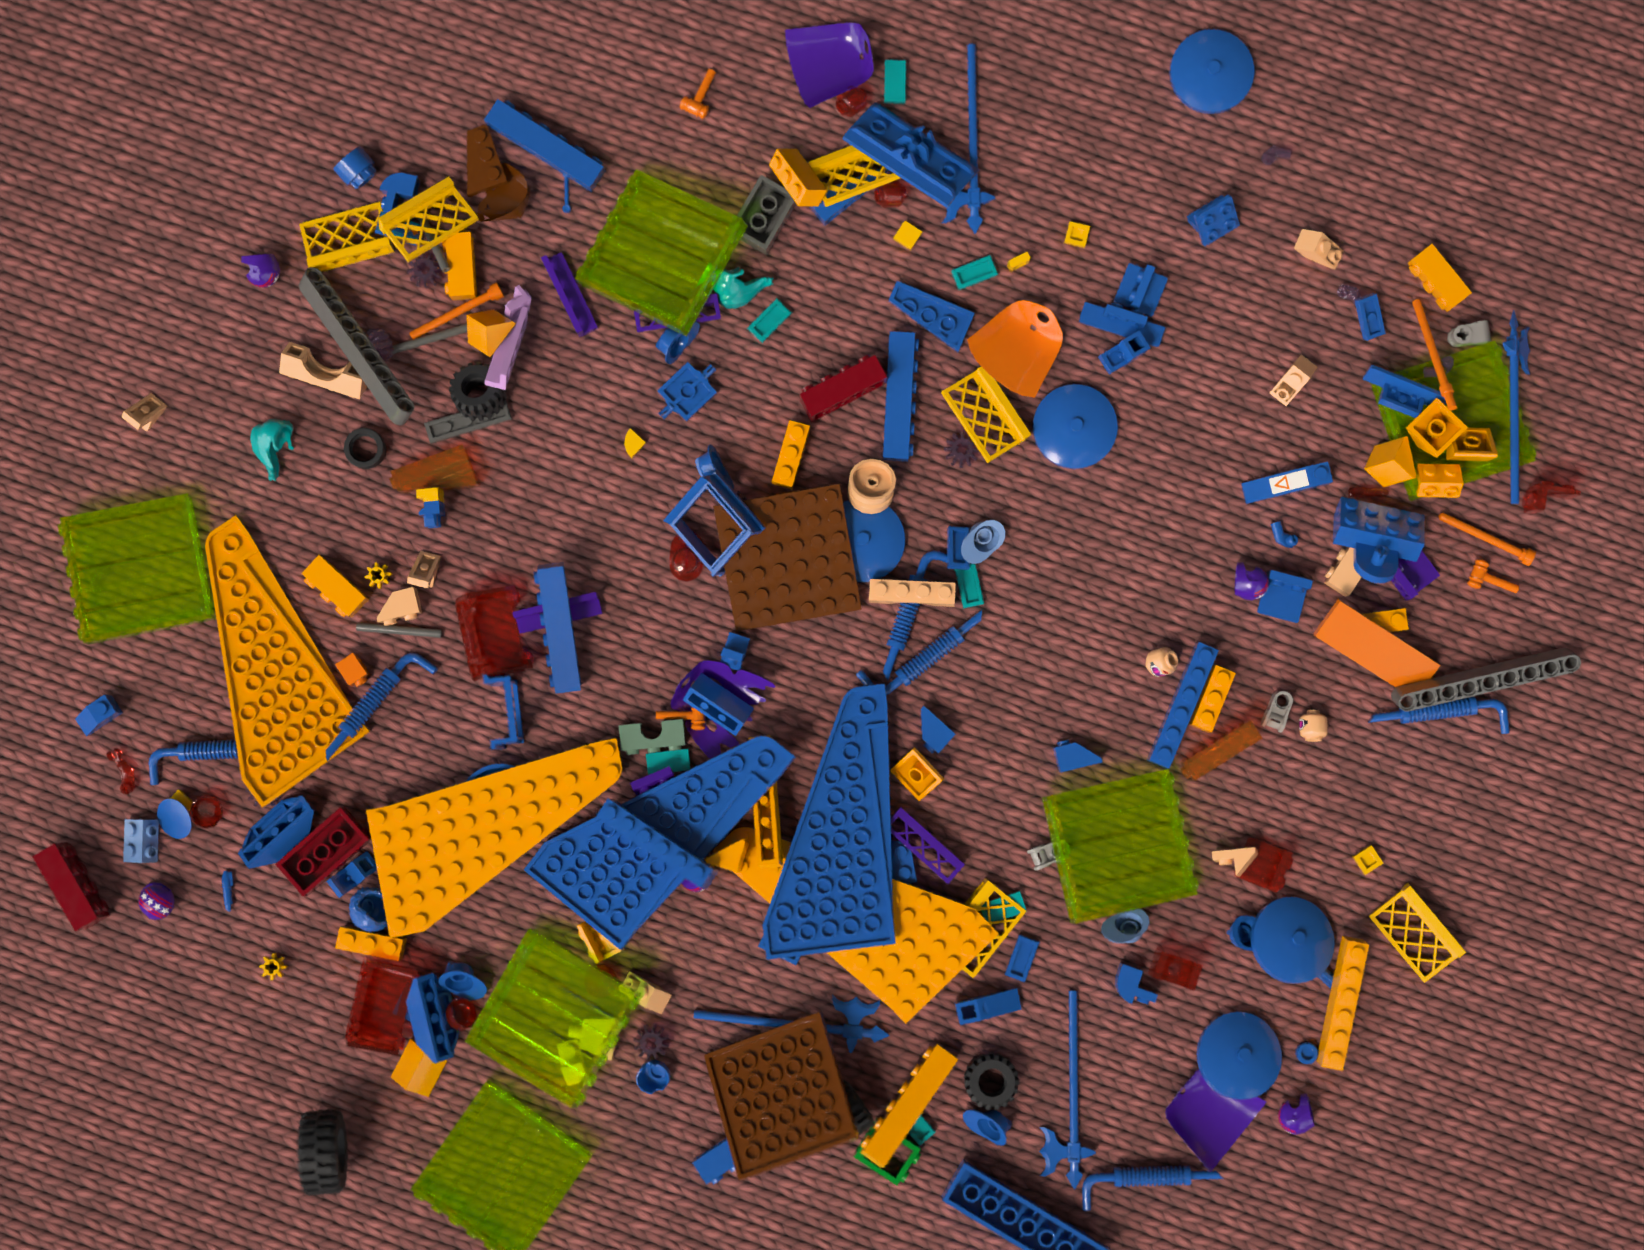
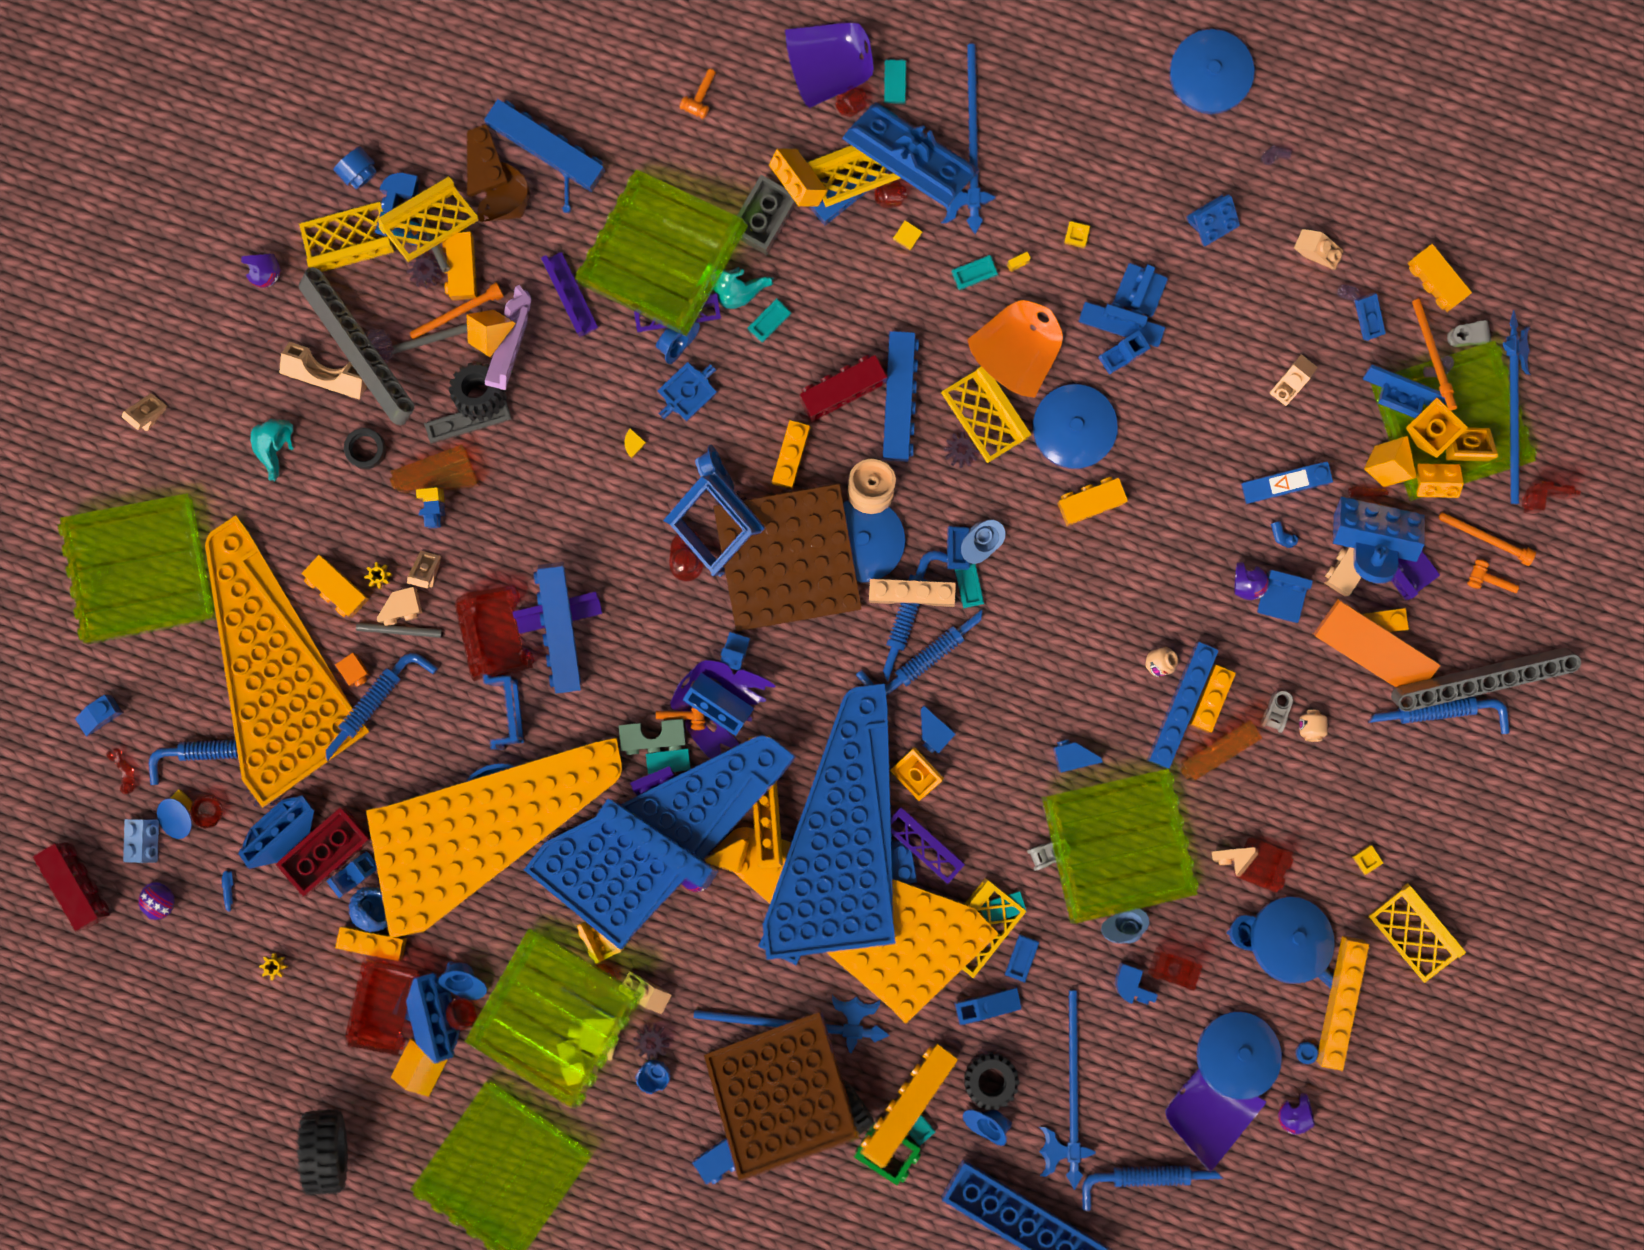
(936, 315): blue wing -> none
(1092, 500): none -> light orange brick

